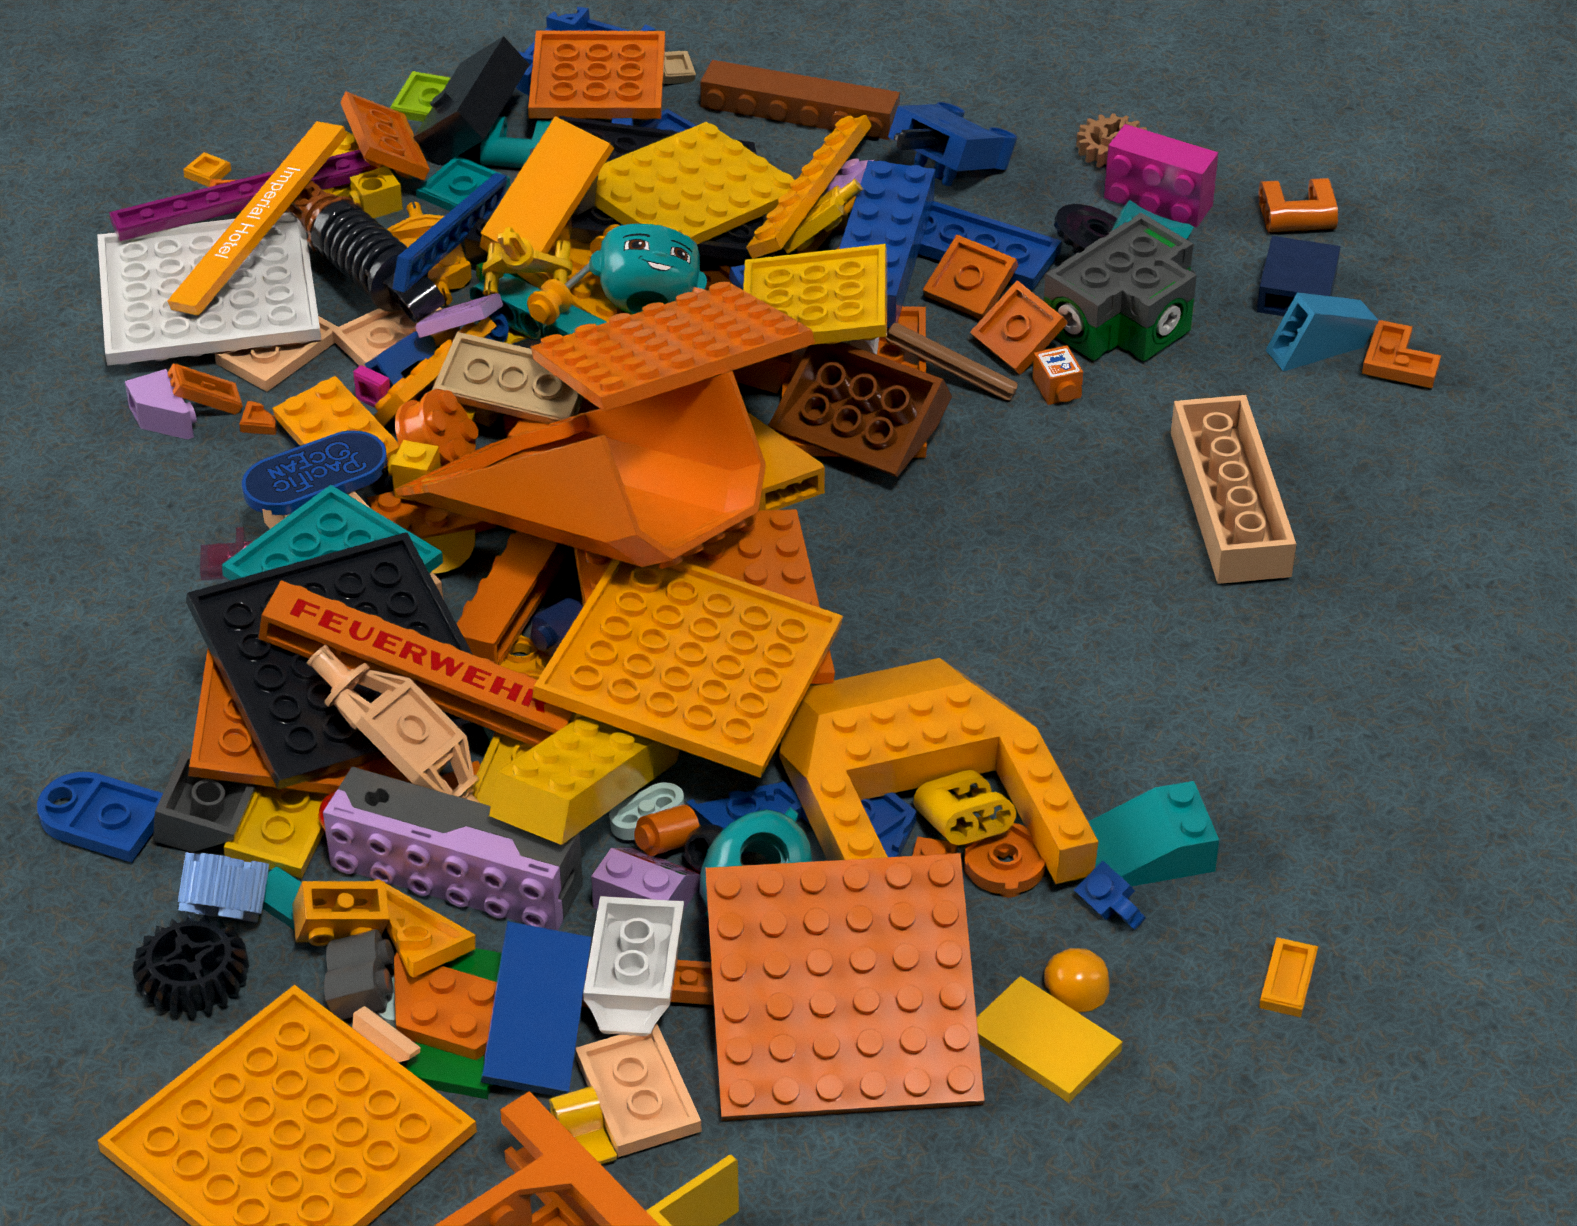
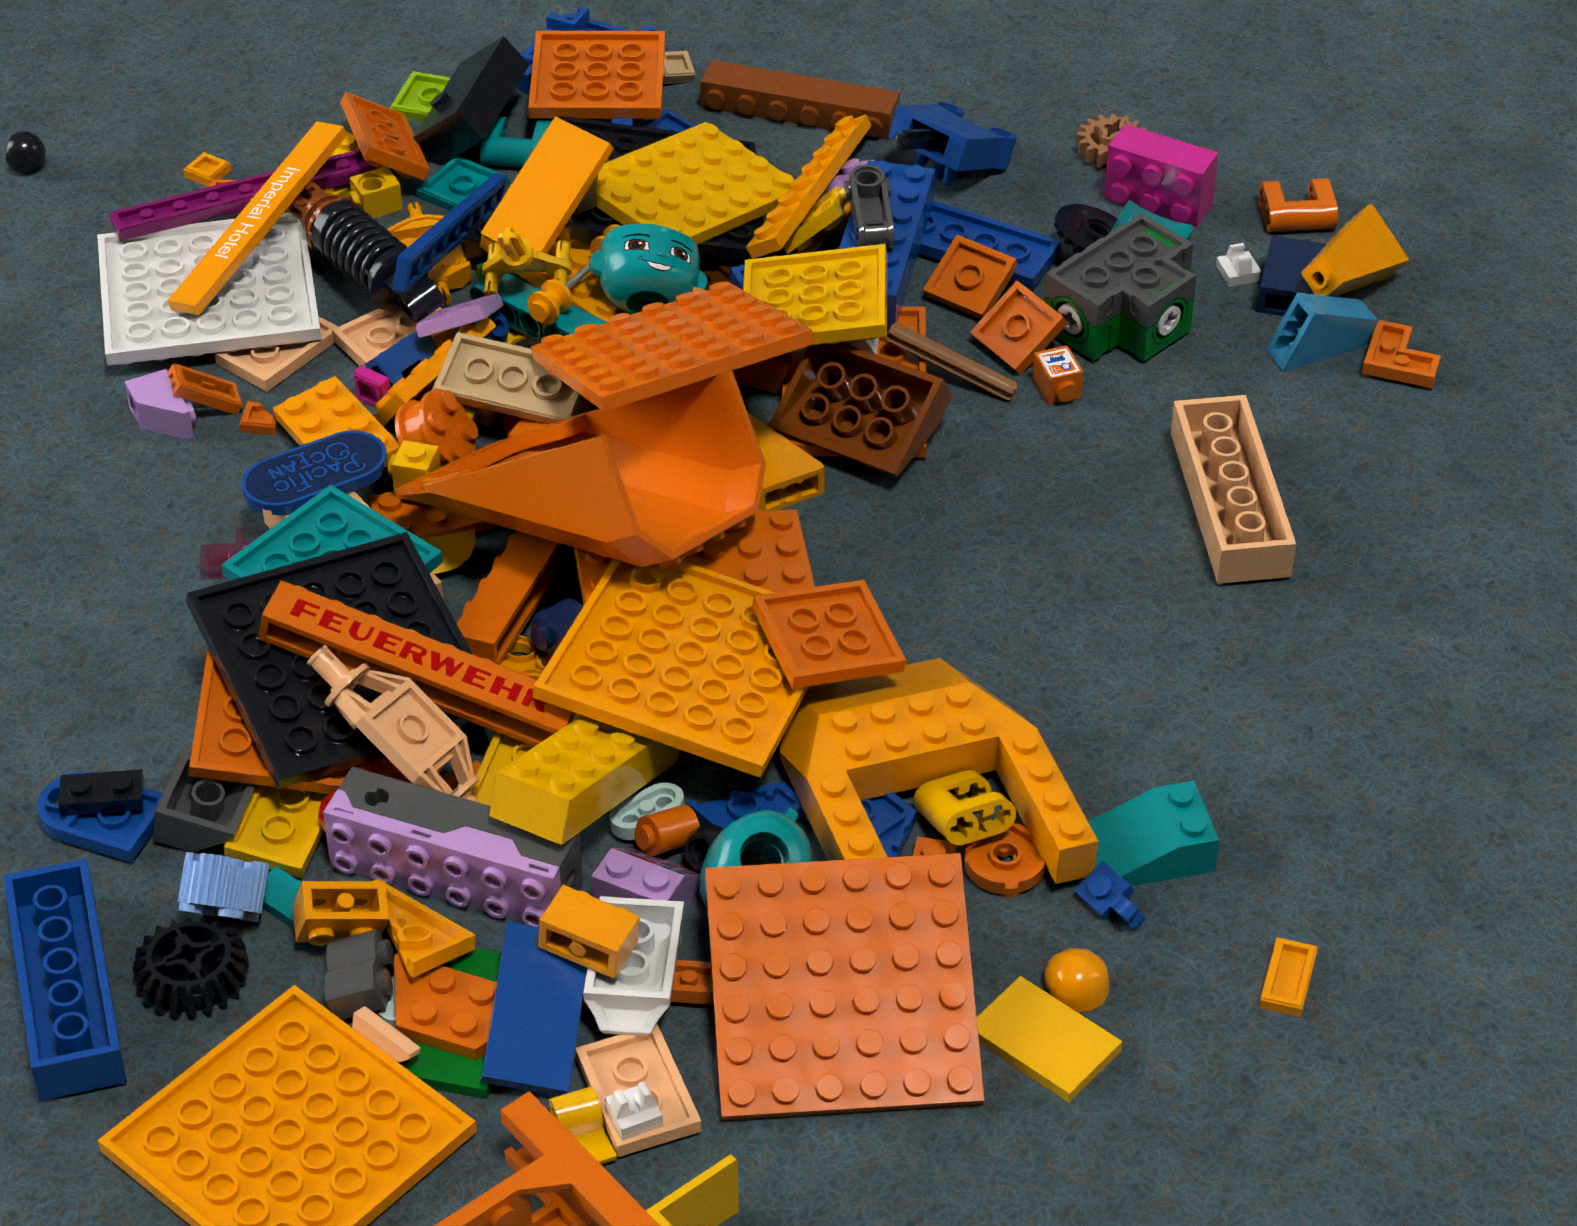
(25, 152): none -> black piece
(63, 980): none -> blue brick
(101, 792): none -> black plate
(588, 931): none -> light orange brick
(633, 1111): none -> white tile
(828, 634): none -> orange plate
(870, 205): none -> dark grey piece
(1238, 266): none -> white tile
(1356, 256): none -> light orange slope

